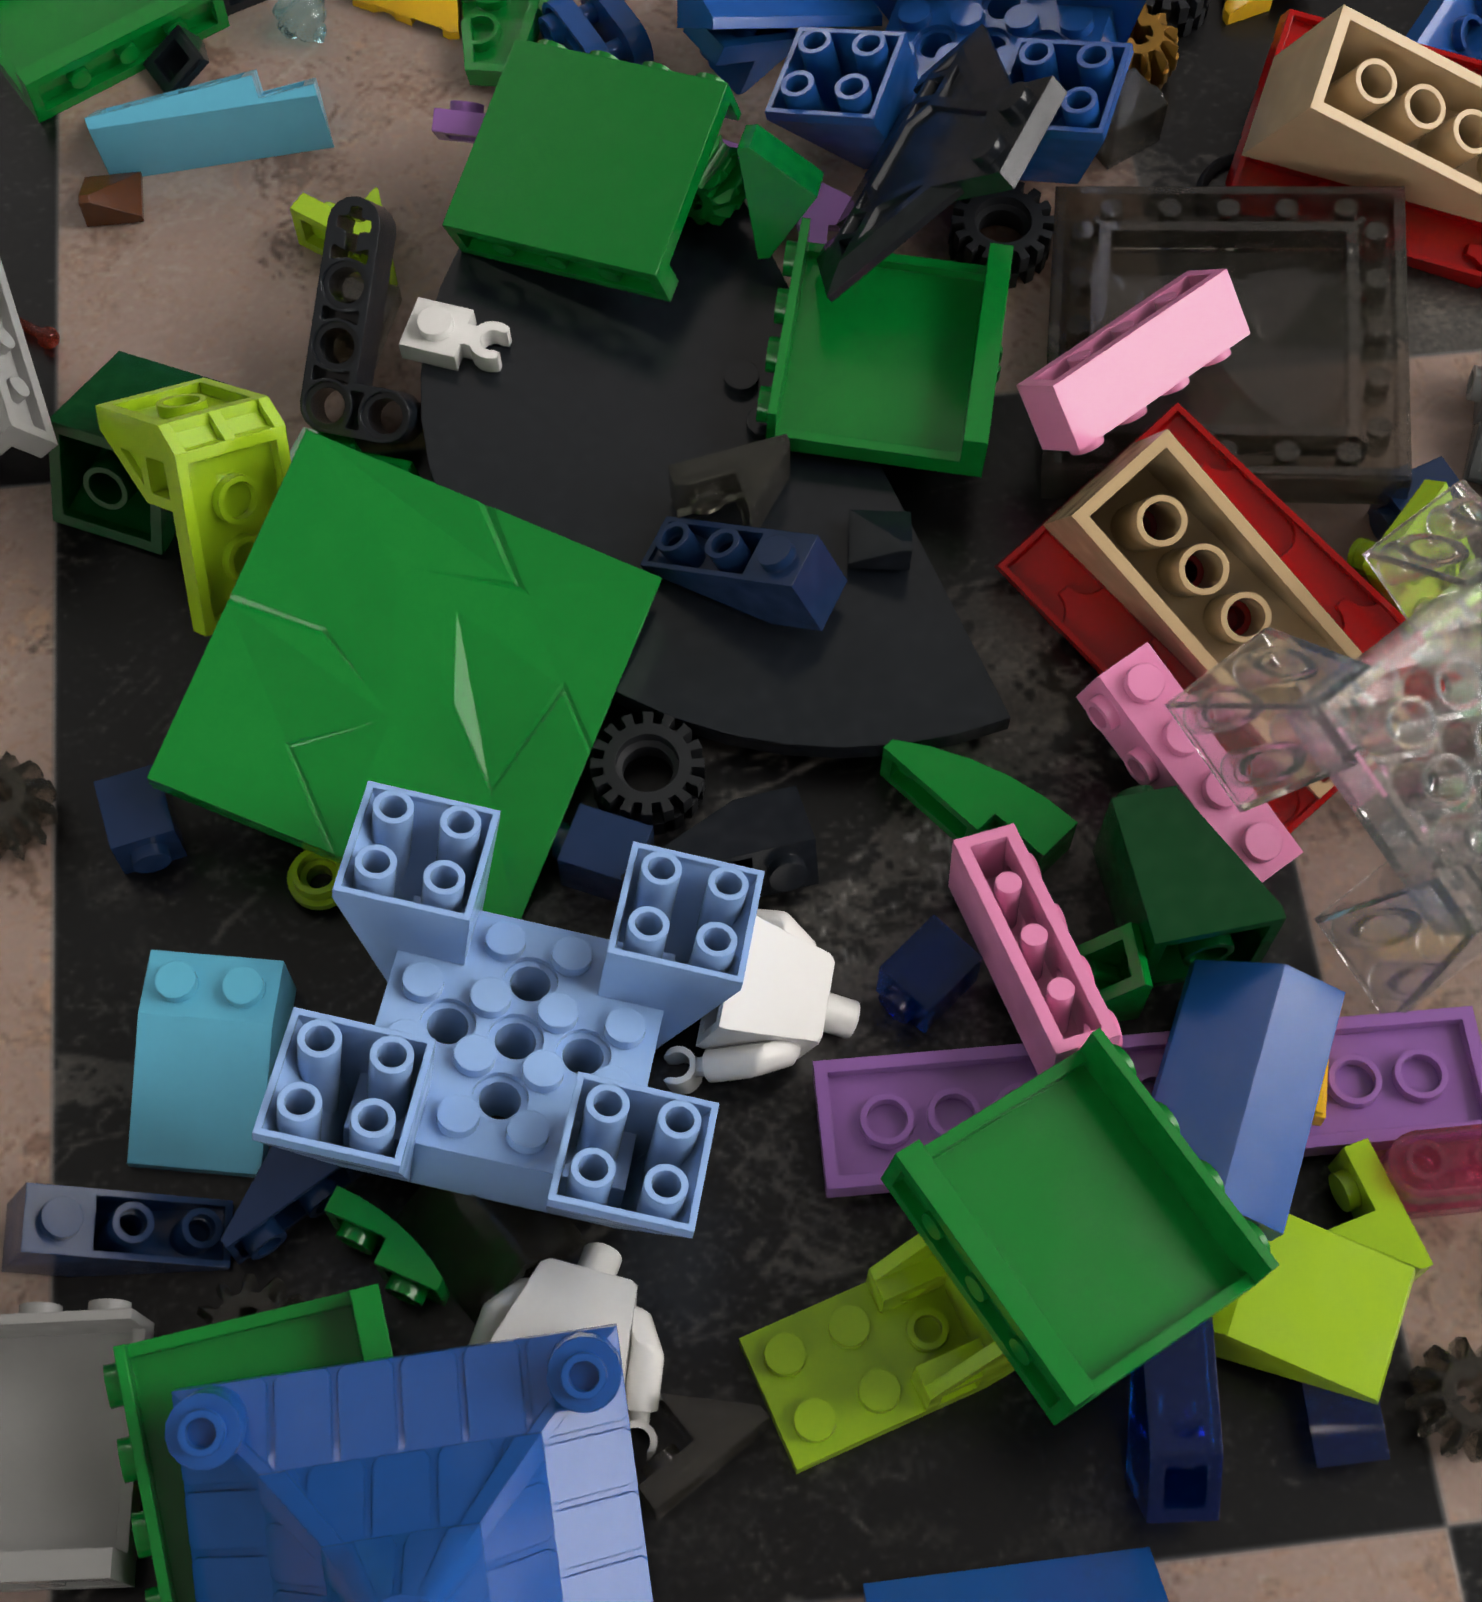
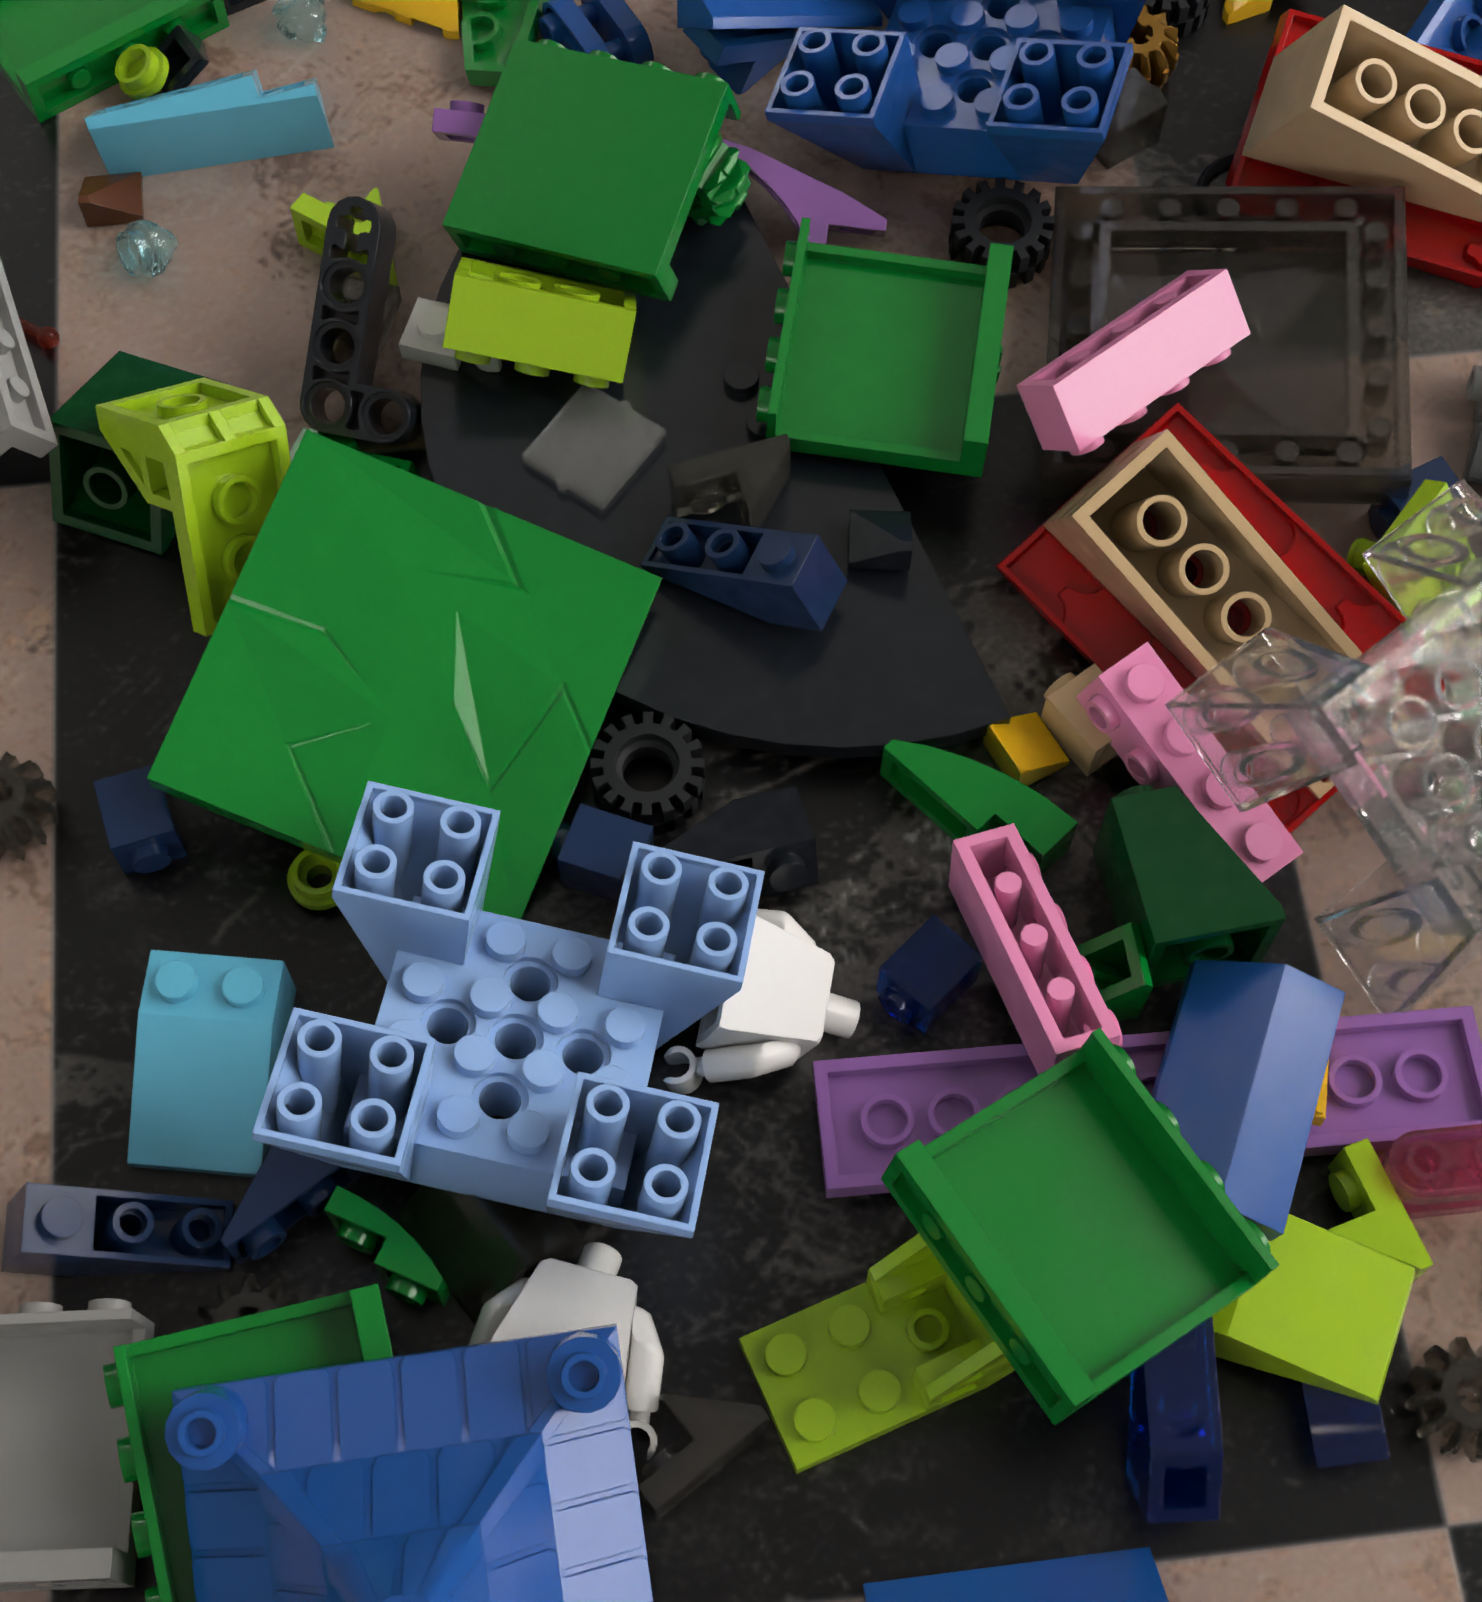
(141, 71): none -> lime plate
(145, 248): none -> clear light blue plate
(539, 322): none -> lime slope
(594, 445): none -> clear piece
(776, 185): green slope -> none
(954, 142): black plate -> none
(1025, 748): none -> yellow slope
(1071, 725): none -> tan brick

